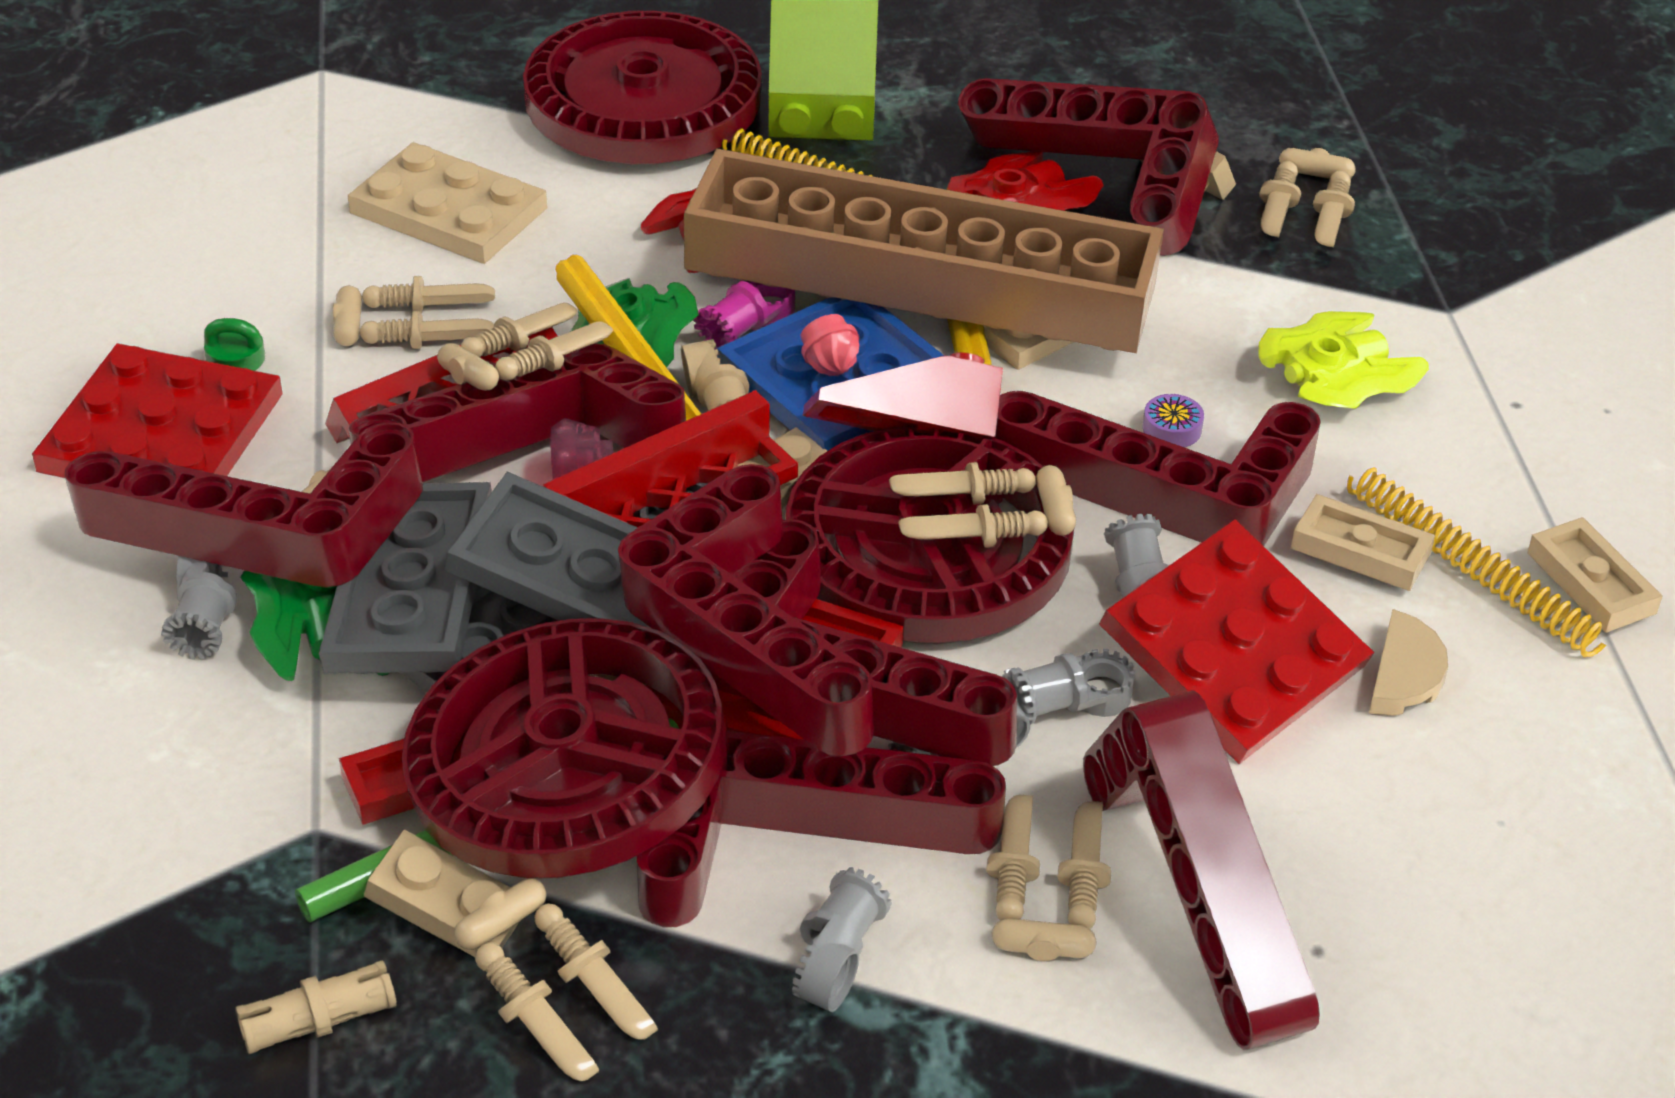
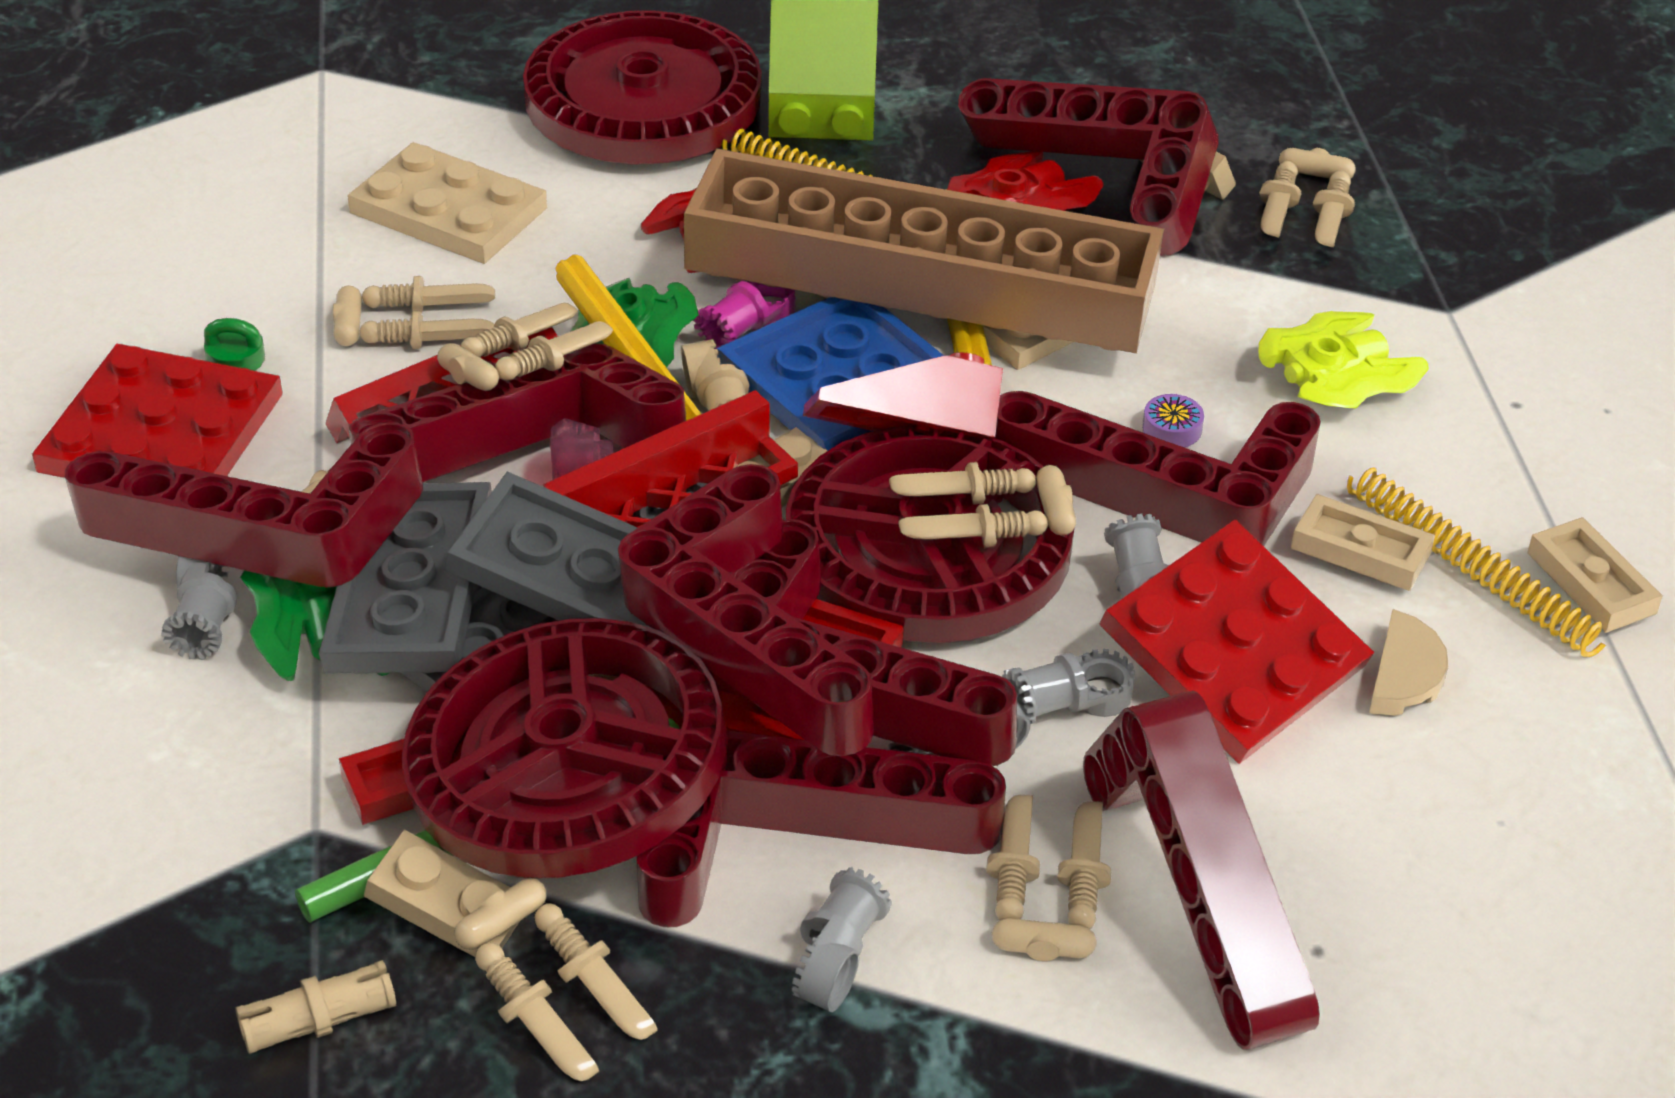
(830, 345): coral plate -> none

